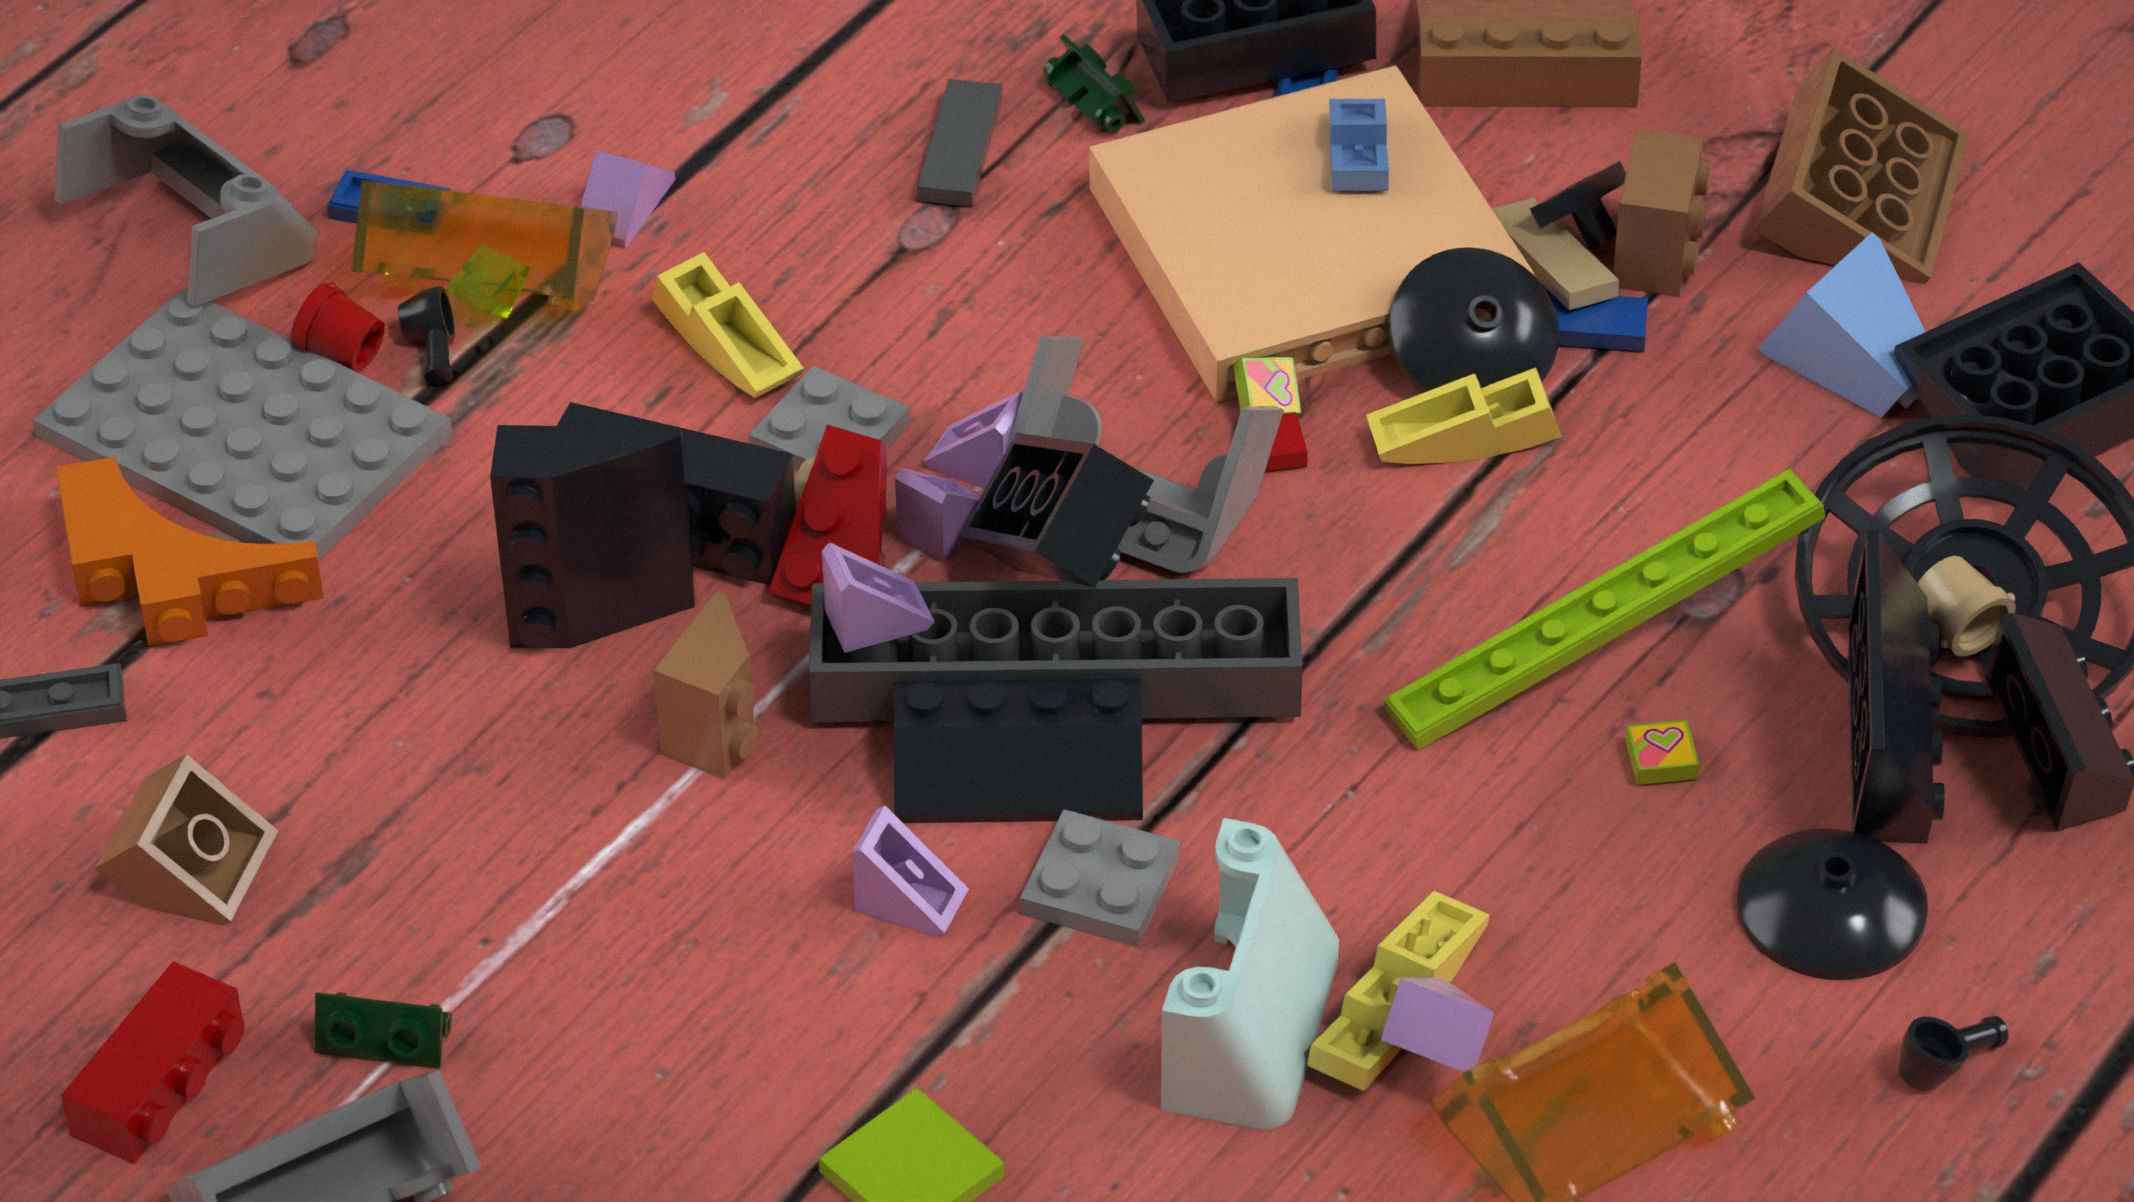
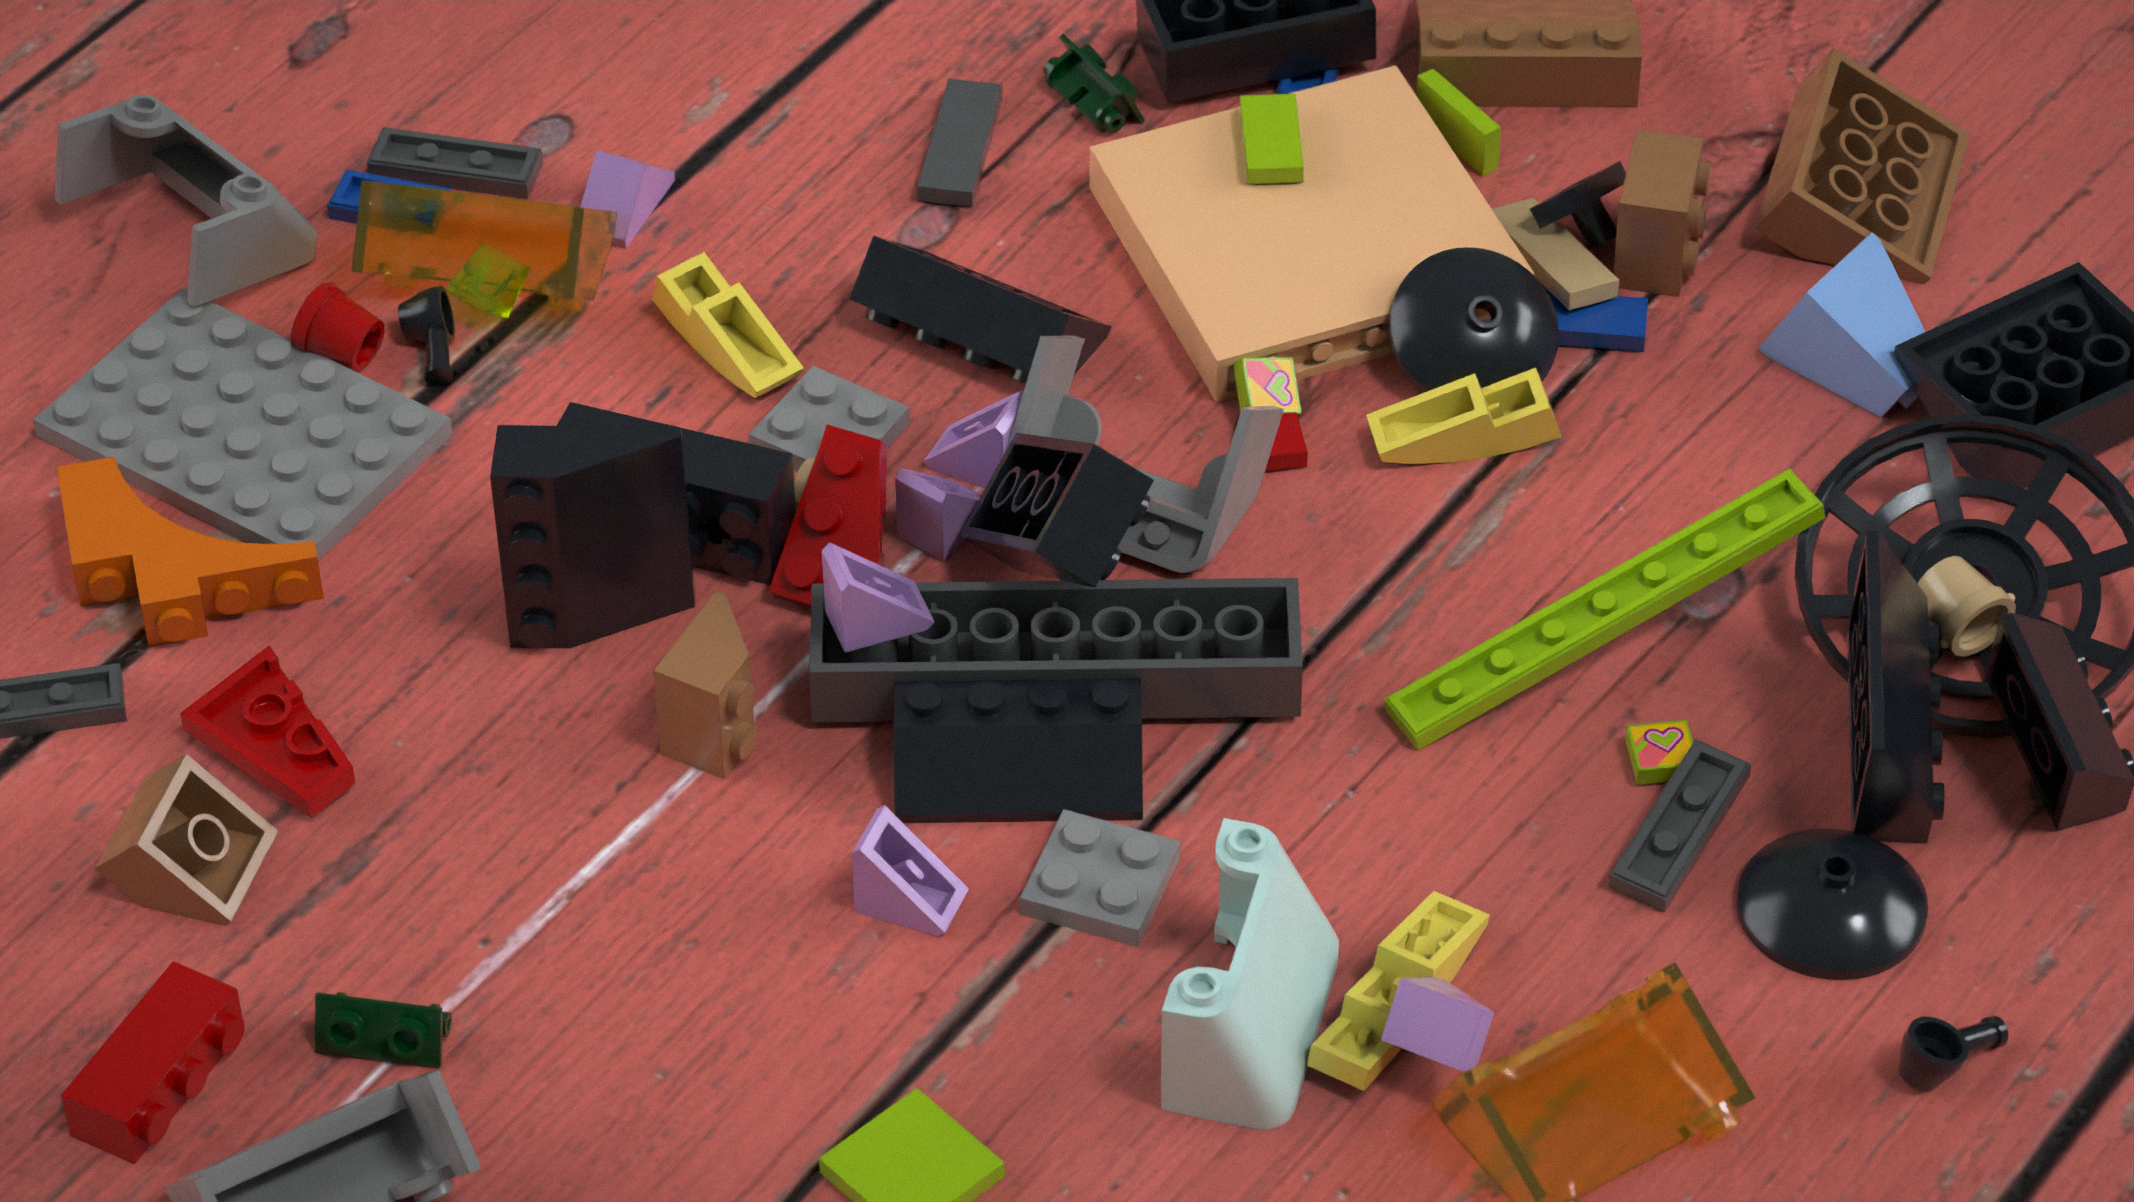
(271, 735): none -> red wing
(456, 162): none -> dark grey tile
(964, 308): none -> black slope
(1271, 139): none -> lime tile
(1358, 145): medium blue slope -> none
(1461, 122): none -> lime tile
(1679, 825): none -> dark grey tile

